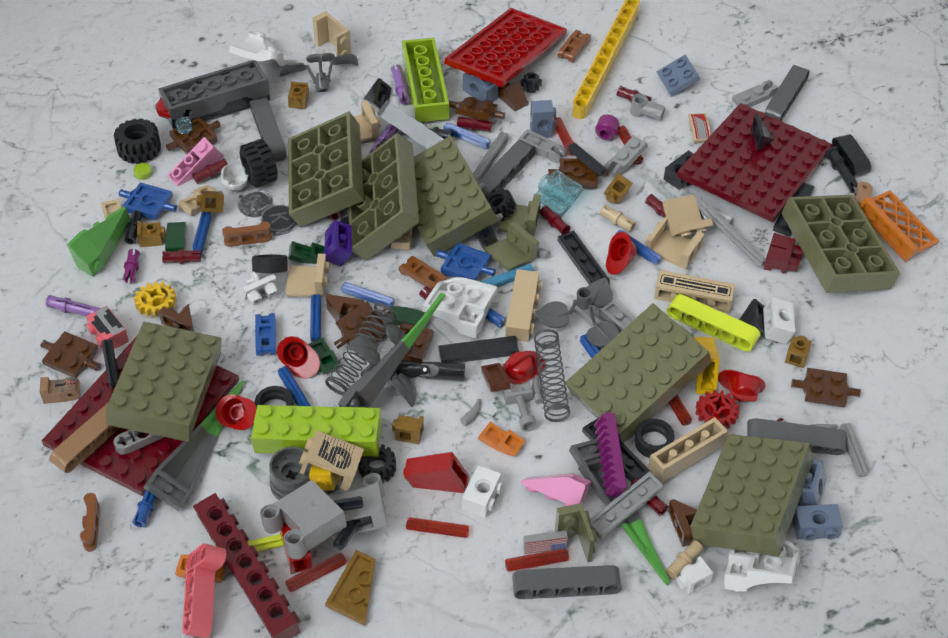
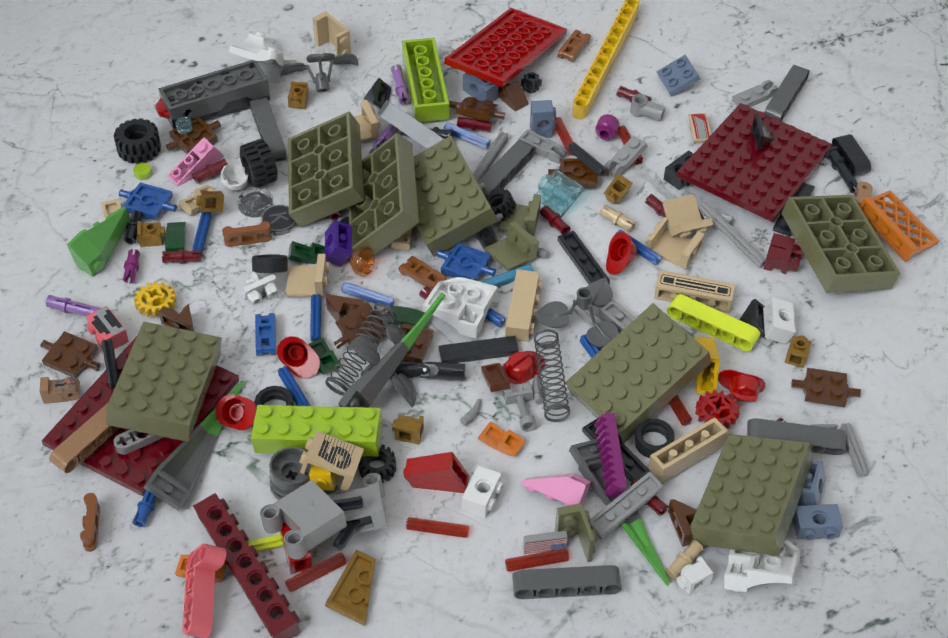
(361, 260): none -> clear orange hair

